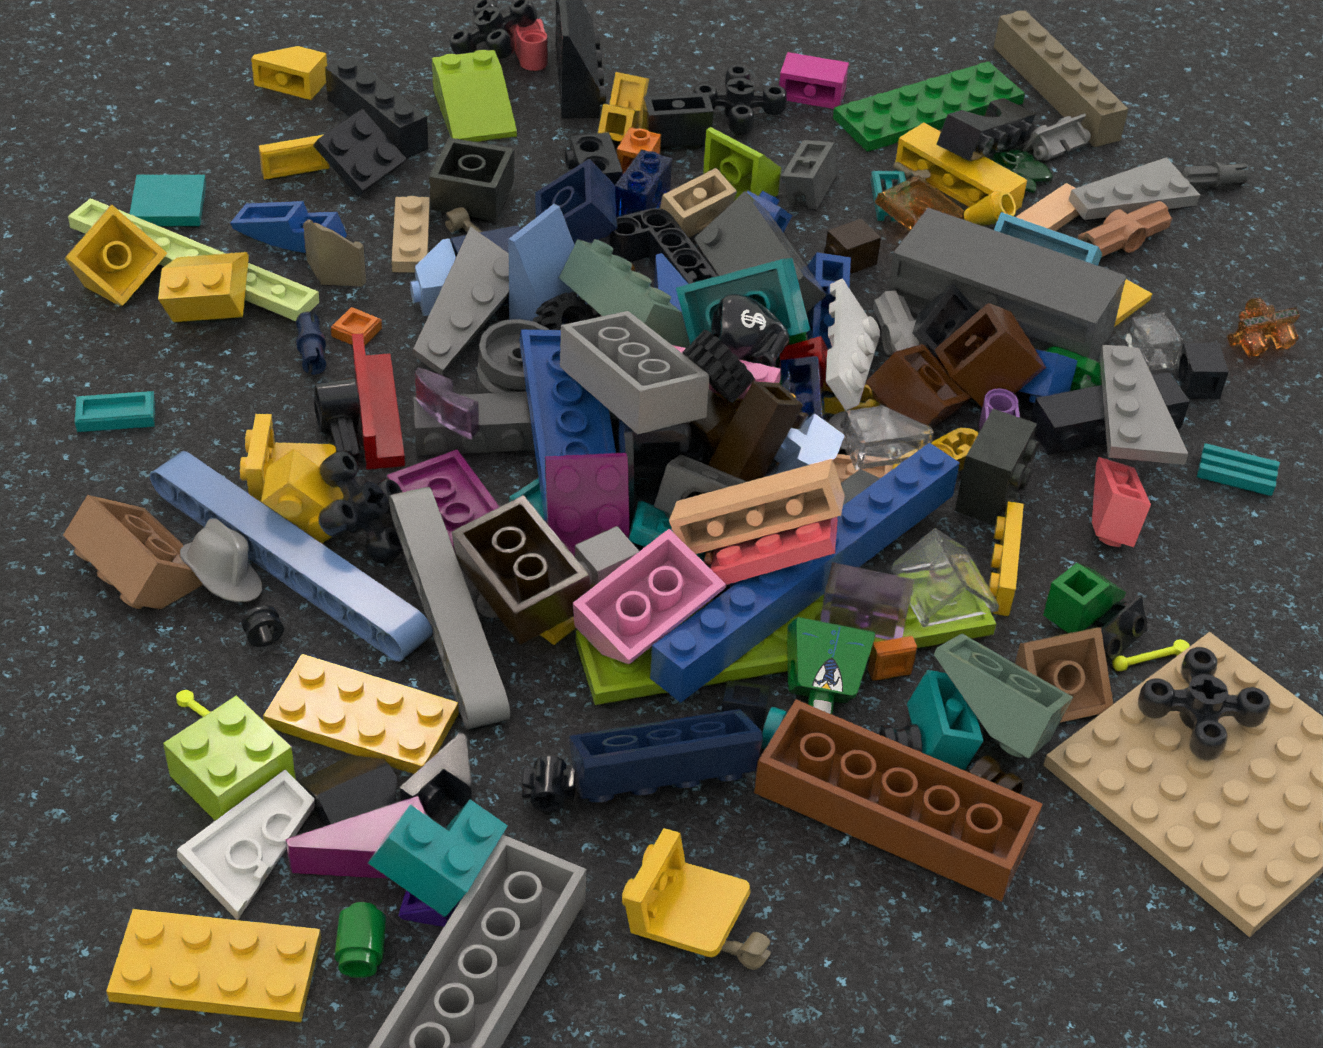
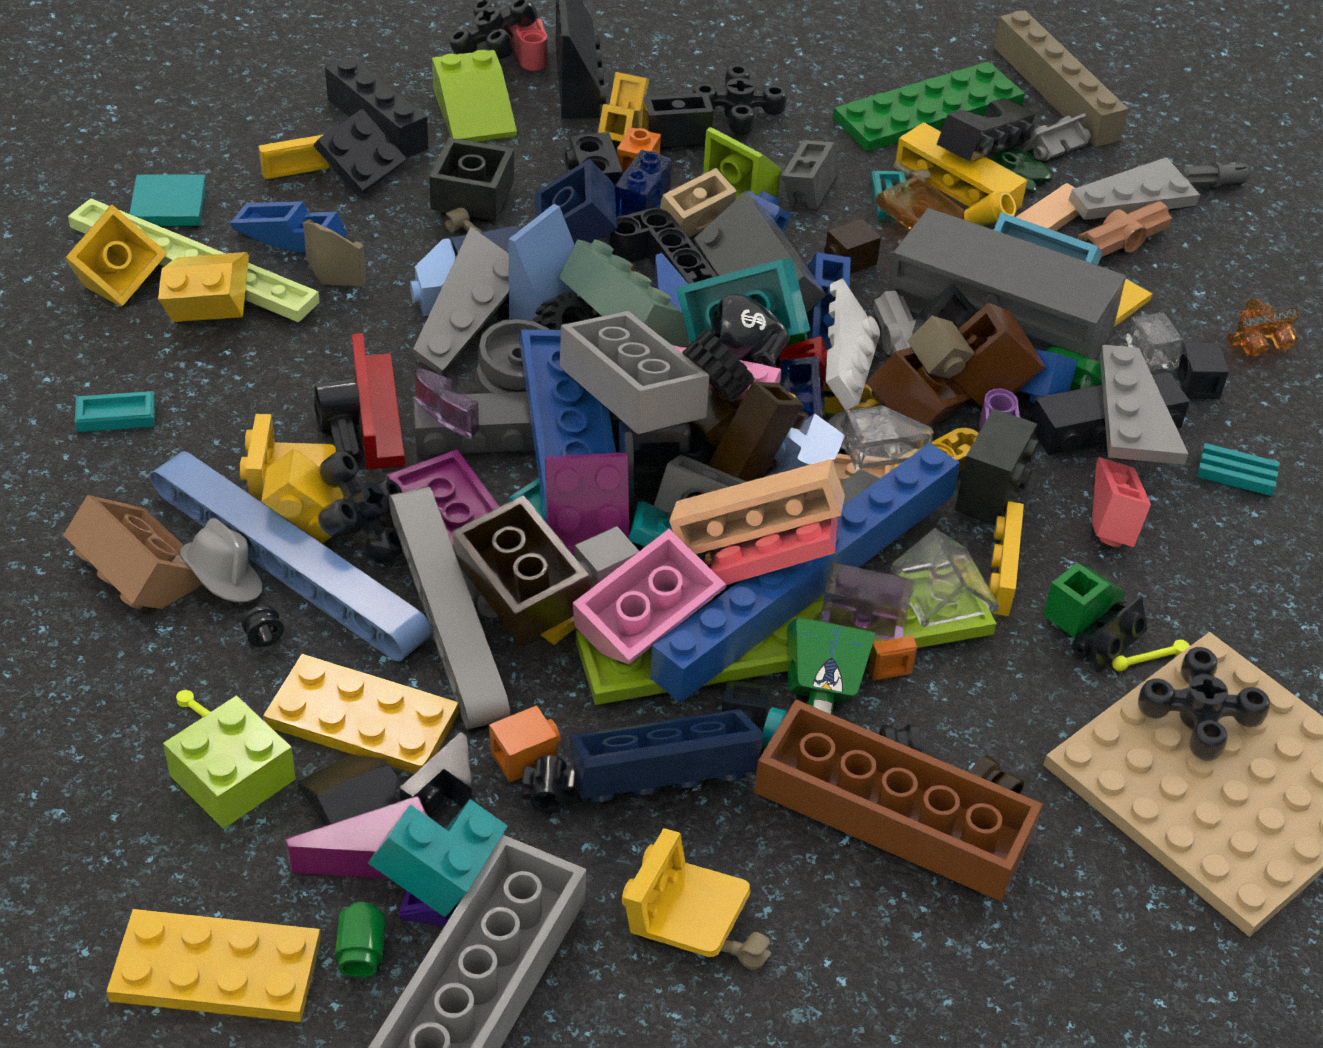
(247, 842): white wing -> none
(291, 71): yellow slope -> none
(310, 343): dark blue pin -> none
(356, 322): orange tile -> none
(410, 232): tan plate -> none
(522, 740): none -> orange brick
(814, 80): dark pink brick -> none
(940, 347): none -> dark tan brick
(944, 720): teal brick -> none
(1005, 697): sand green slope -> none
(1075, 666): medium nougat slope -> none

